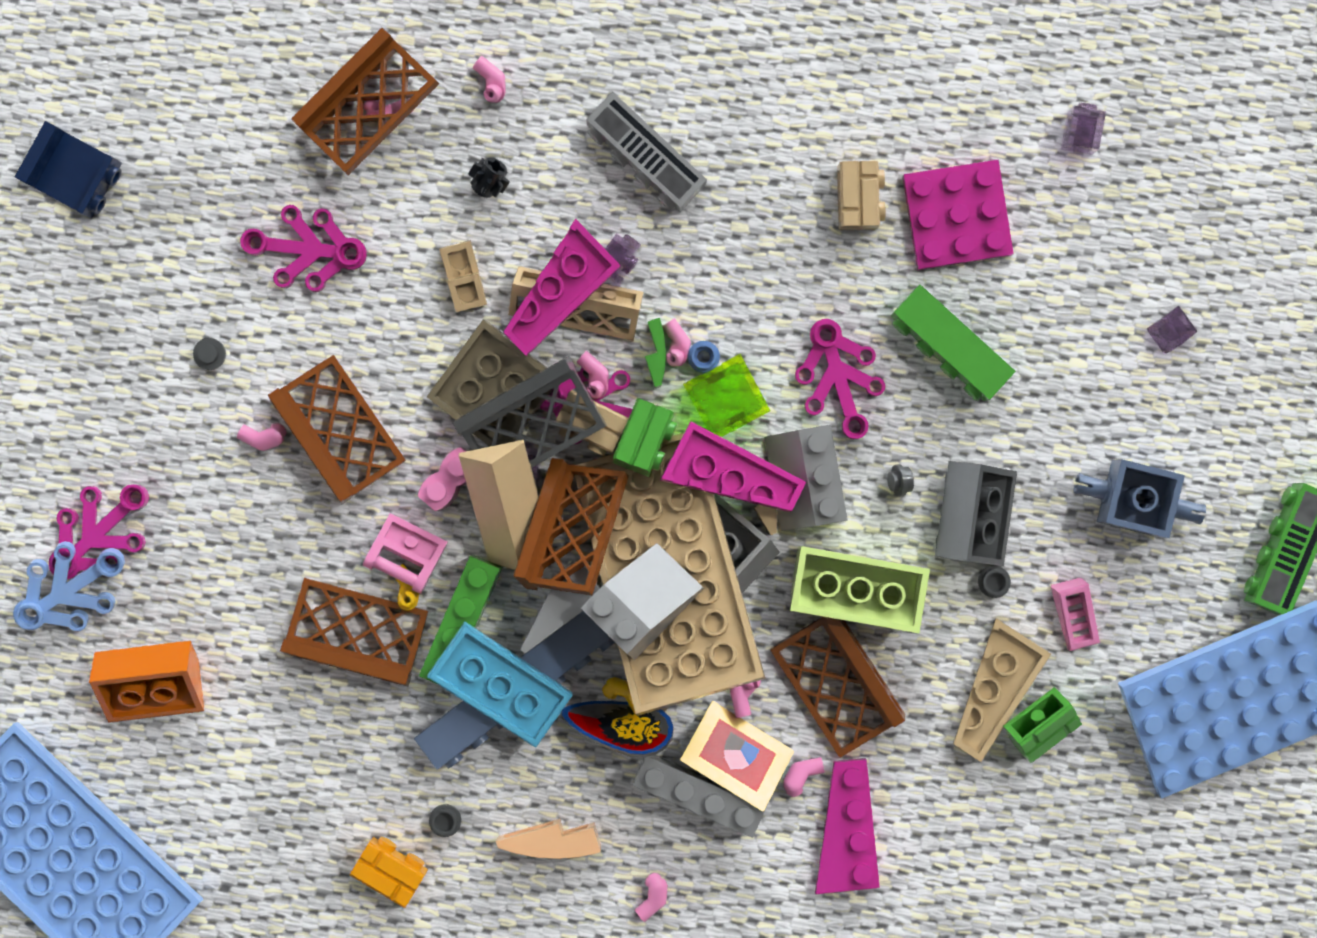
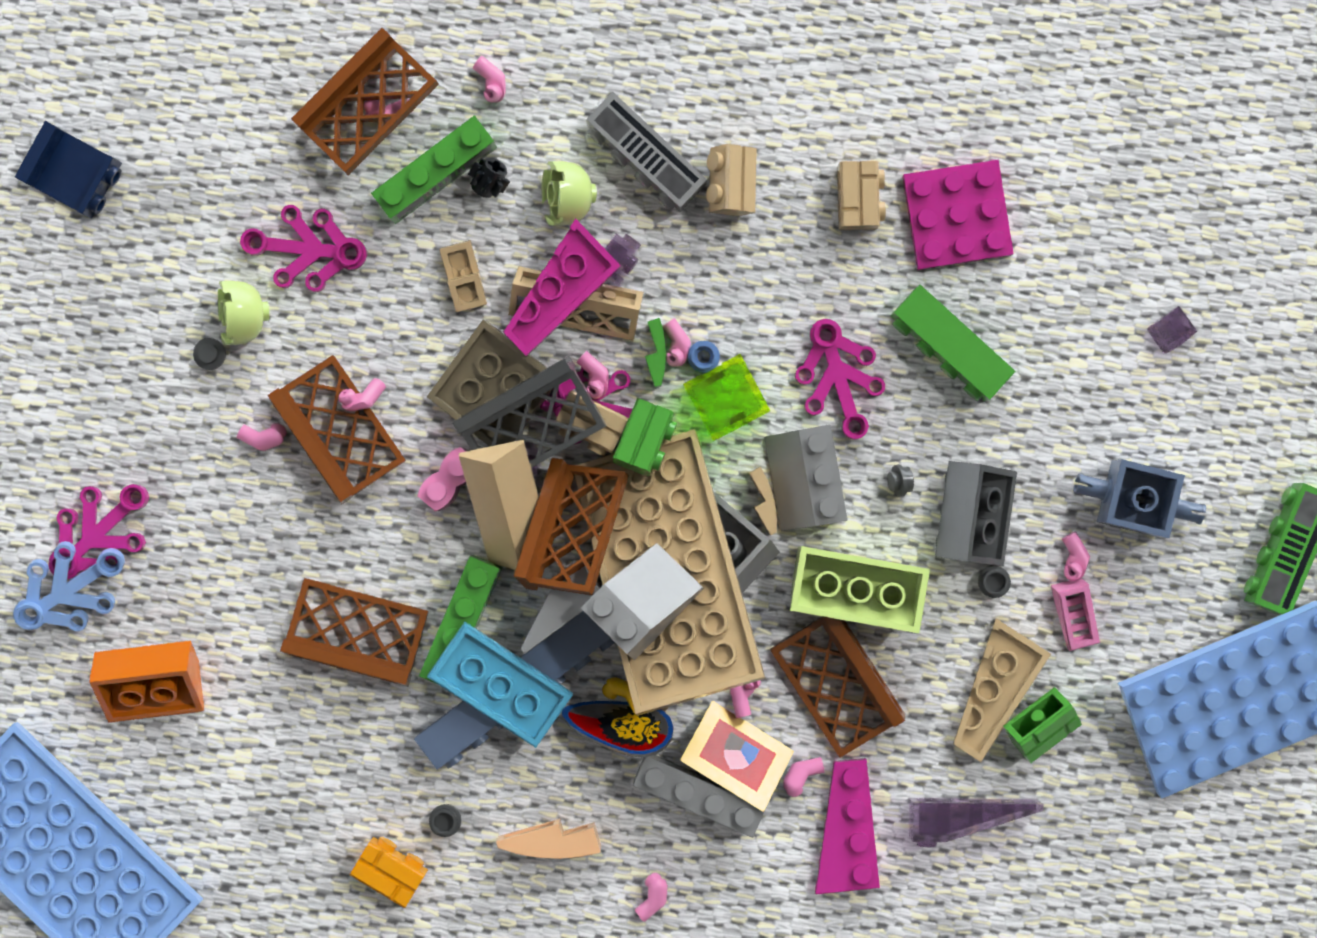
(241, 312): none -> yellowish green cylinder
(364, 400): none -> bright pink arm
(407, 598): yellow arm -> none
(409, 543): bright pink plate -> none
(434, 170): none -> bright green brick
(567, 192): none -> yellowish green cylinder
(722, 468): dark pink wing -> none
(732, 180): none -> tan brick
(951, 818): none -> clear purple slope
(1077, 559): none -> bright pink arm
(1083, 129): clear purple brick -> none

